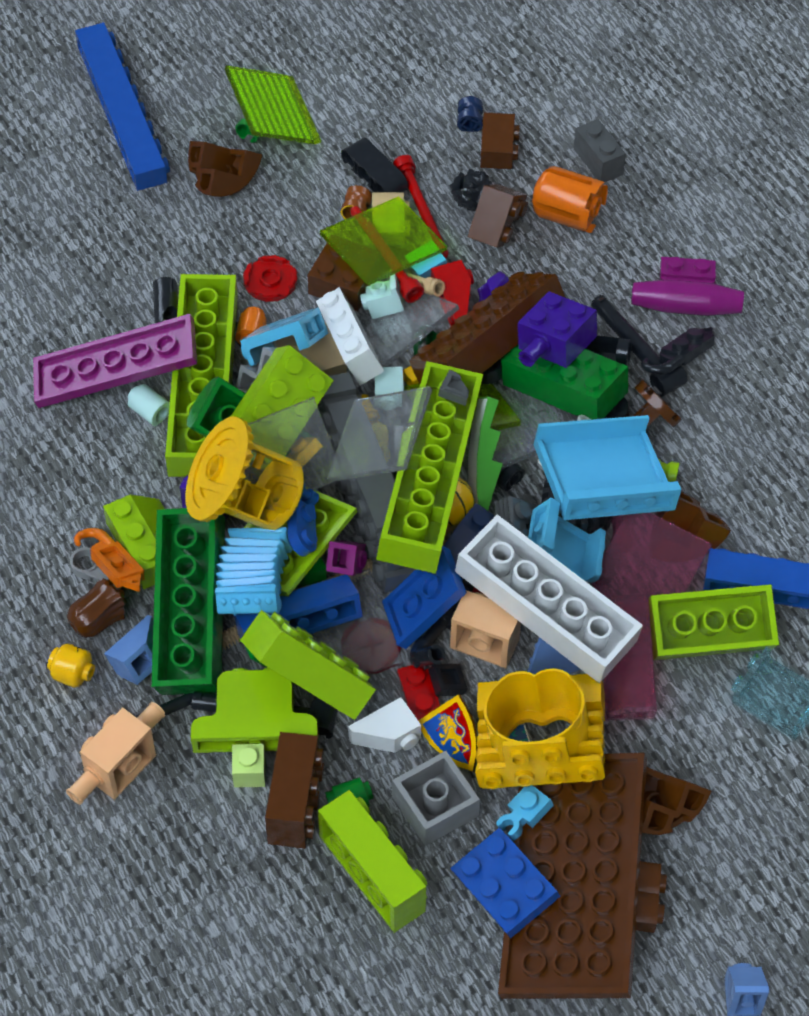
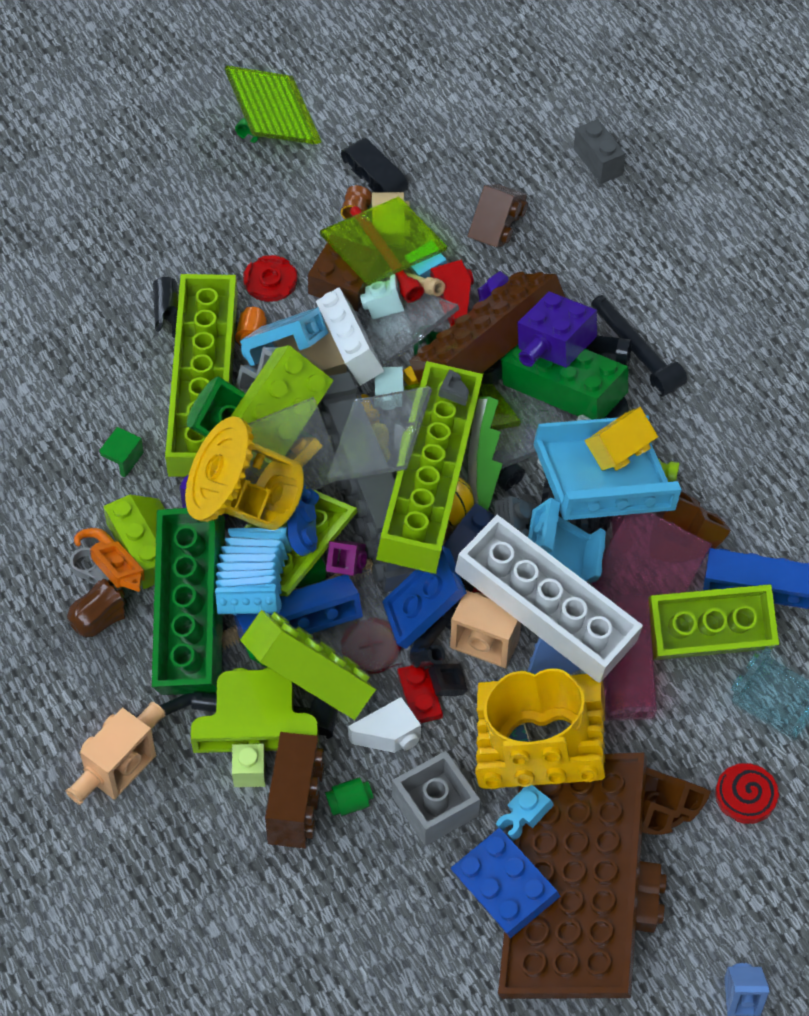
(71, 665): yellow head -> none
(114, 360): magenta plate -> none
(121, 106): blue brick -> none
(123, 449): none -> green panel
(133, 652): medium blue slope -> none
(148, 404): light aqua brick -> none
(221, 169): reddish brown brick -> none
(373, 860): lime brick -> none
(407, 167): red piece -> none
(452, 730): shield -> none
(468, 188): black piece -> none
(470, 114): dark blue wheel -> none
(498, 139): reddish brown brick -> none
(569, 198): orange cylinder -> none
(622, 439): none -> yellow brick
(655, 406): reddish brown tile -> none
(681, 350): black plate -> none
(687, 288): magenta plate -> none
(746, 793): none -> red tile

